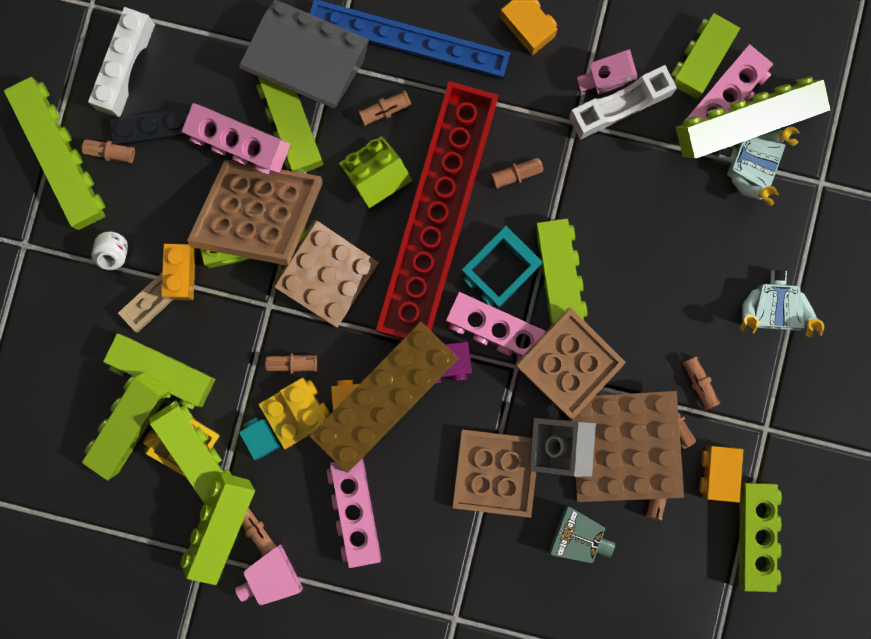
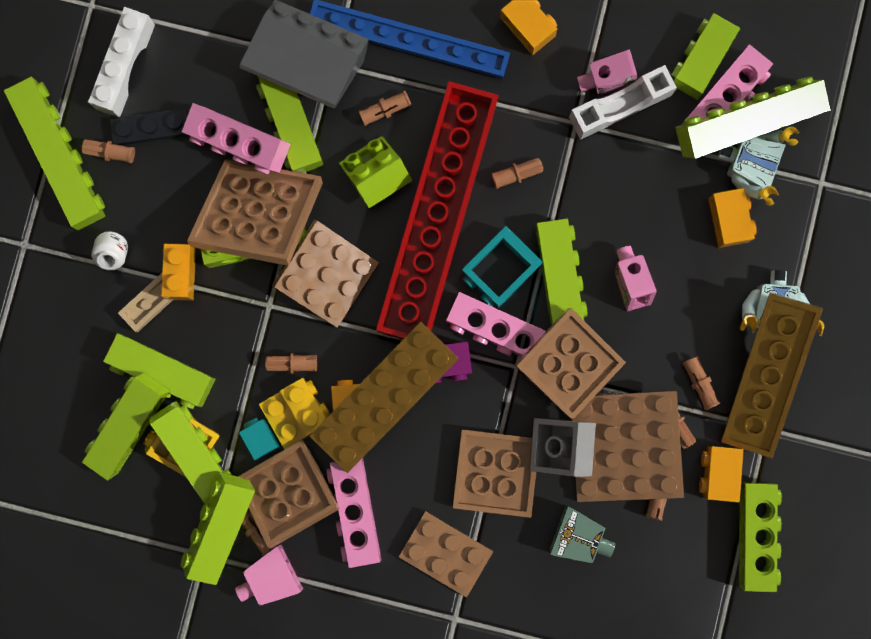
(288, 494): none -> medium nougat plate
(446, 554): none -> medium nougat plate
(636, 288): none -> bright pink torso
(732, 217): none -> light orange brick
(771, 374): none -> pearl gold plate

